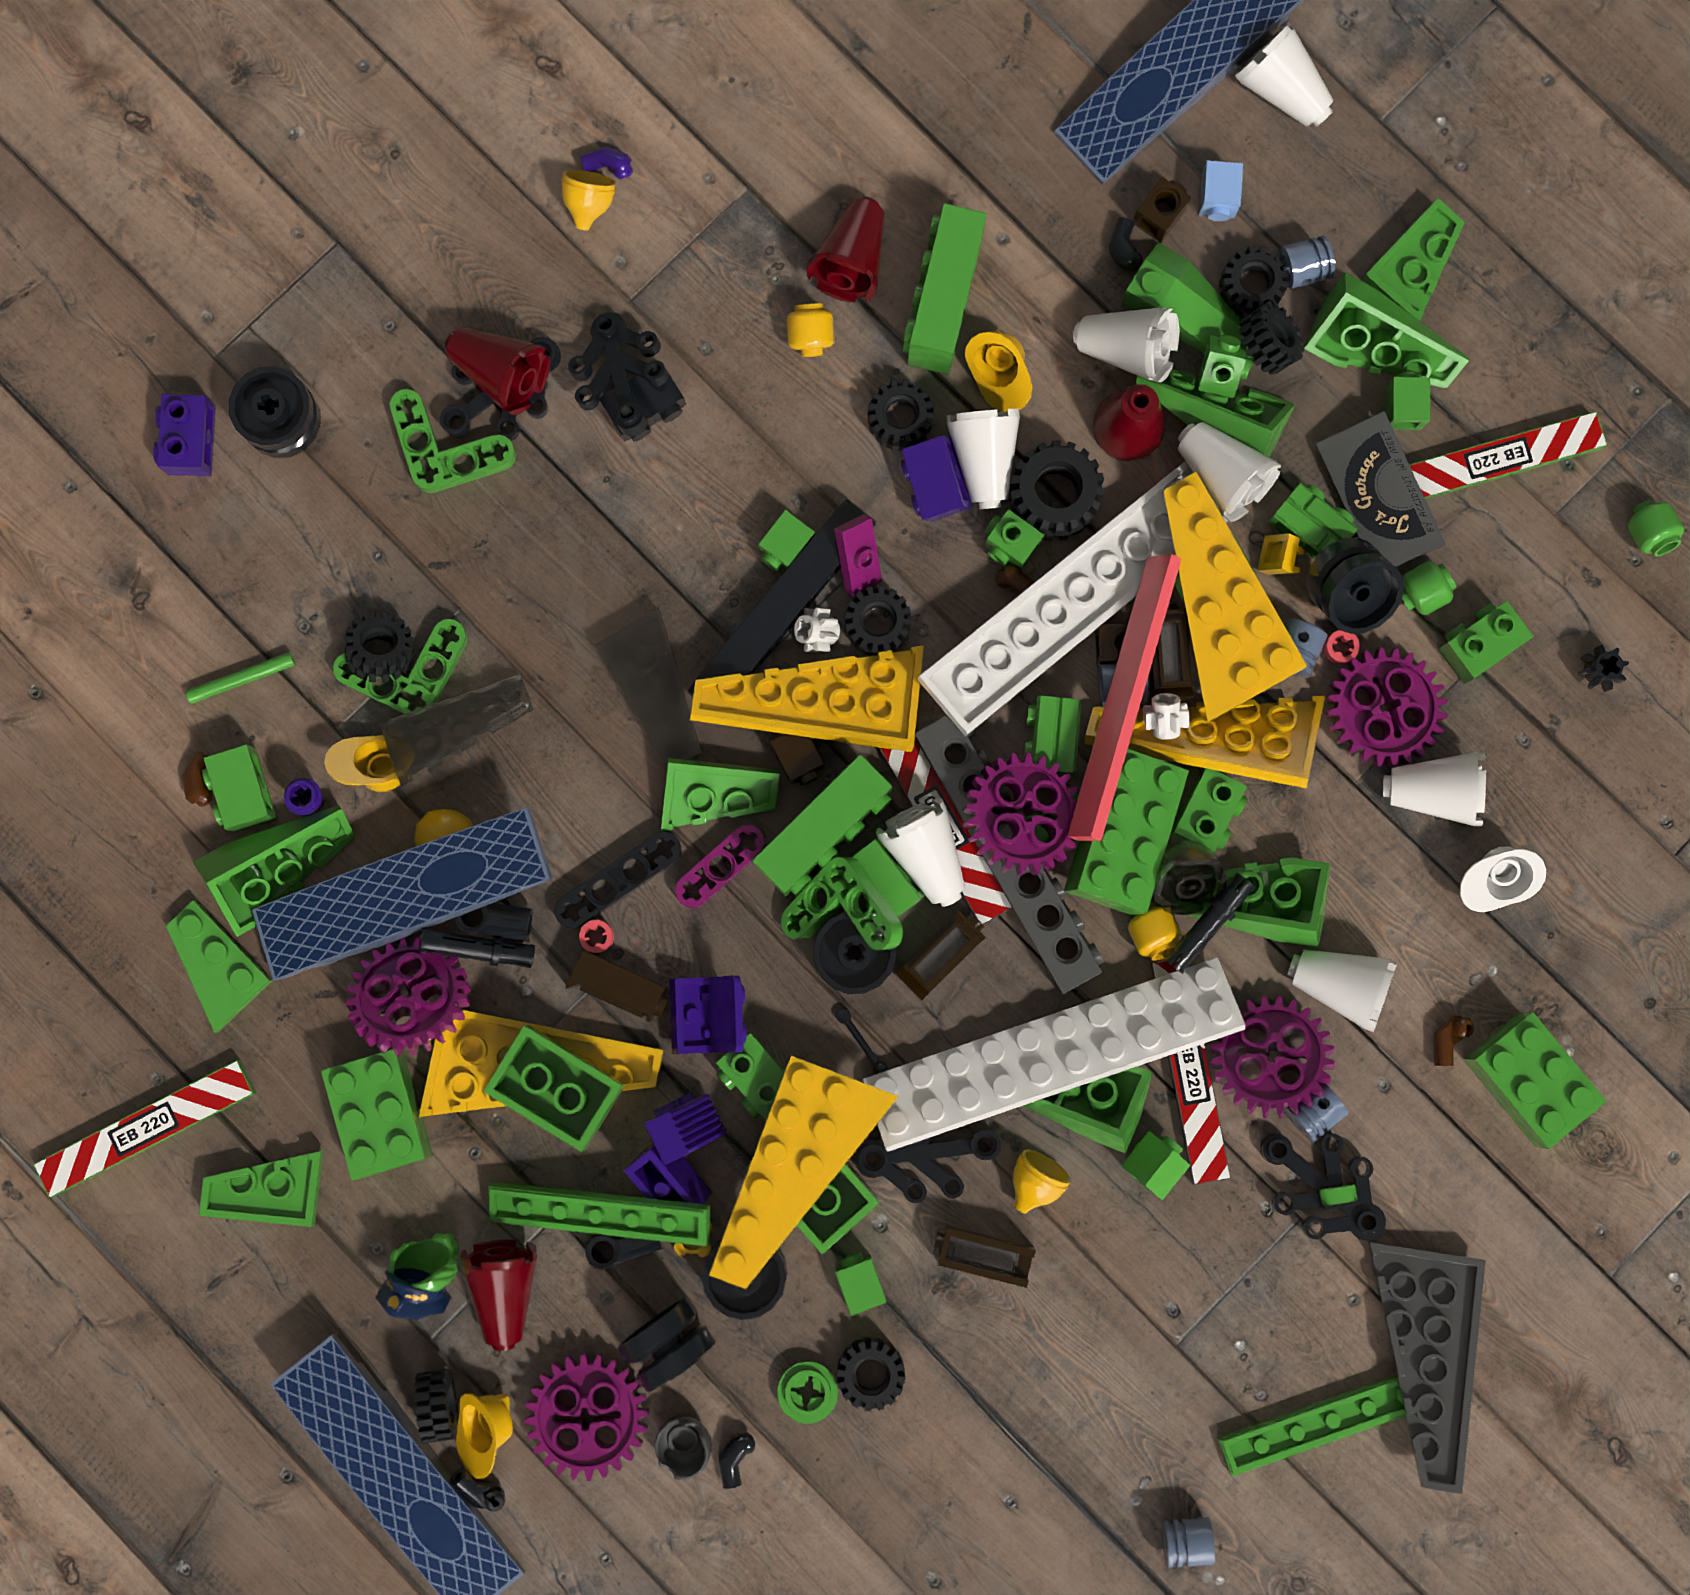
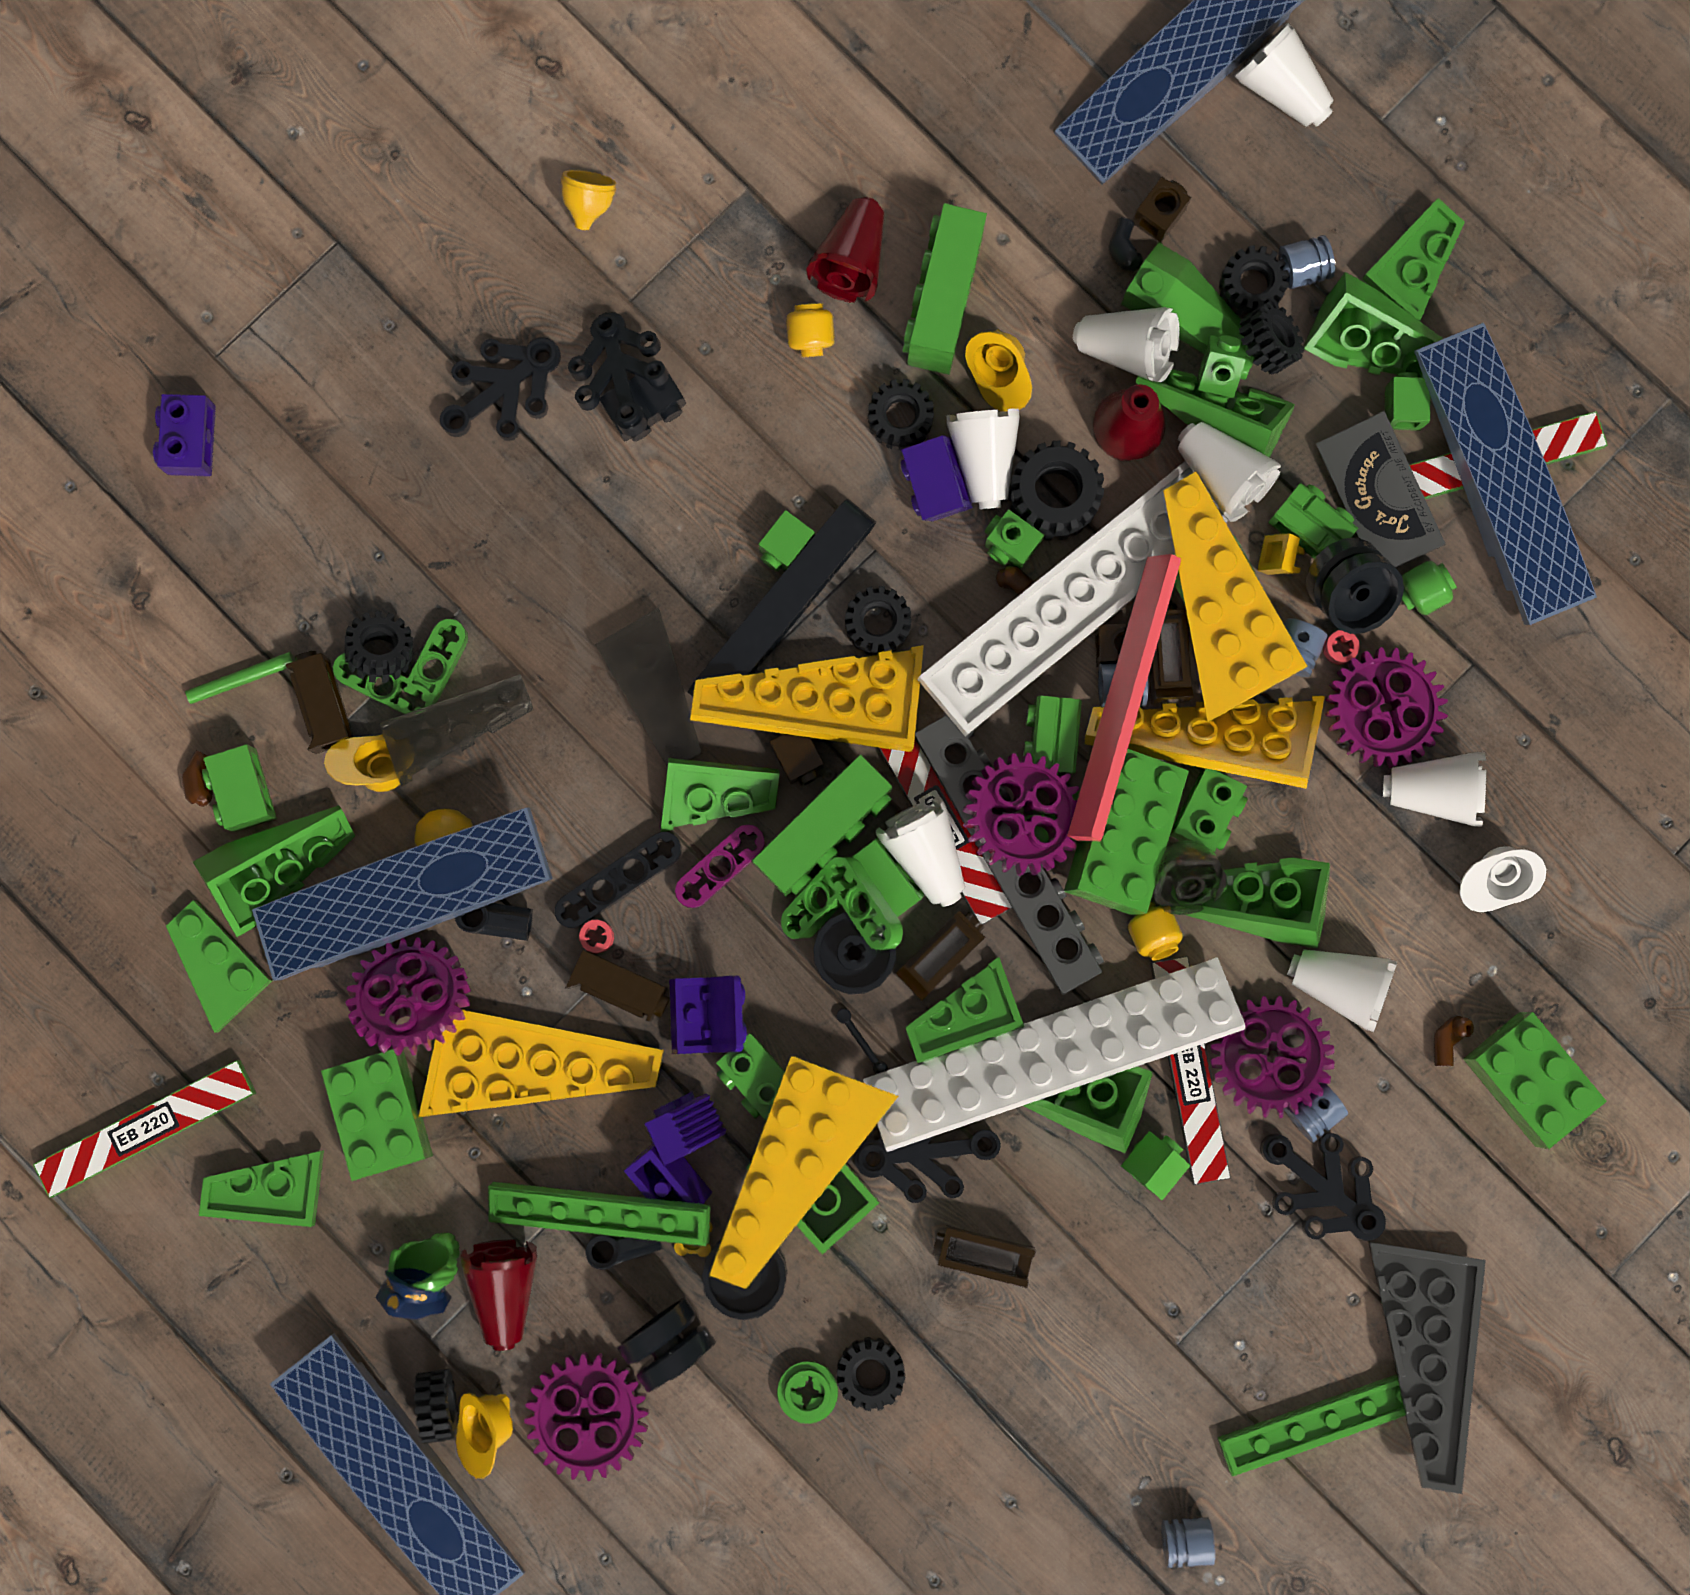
(274, 412): black wheel -> none
(296, 795): dark purple cone -> none
(319, 700): none -> dark brown window
(444, 461): bright green beam -> none
(478, 1493): black arm -> none
(482, 949): black pin -> none
(500, 366): dark red cone -> none
(554, 1087): bright green brick -> none
(608, 158): dark purple arm -> none
(683, 1447): dark grey hair -> none
(731, 1455): black arm -> none
(817, 630): white gear -> none
(858, 554): magenta plate -> none
(860, 1283): bright green brick -> none
(967, 1016): none -> bright green wing
(1037, 1180): yellow helmet -> none
(1166, 716): white gear -> none
(1210, 922): black pin -> none
(1220, 190): light blue brick -> none
(1338, 1196): bright green piece -> none
(1485, 642): bright green brick -> none
(1505, 475): none -> dark blue slope
(1613, 667): black gear -> none
(1655, 527): bright green head -> none

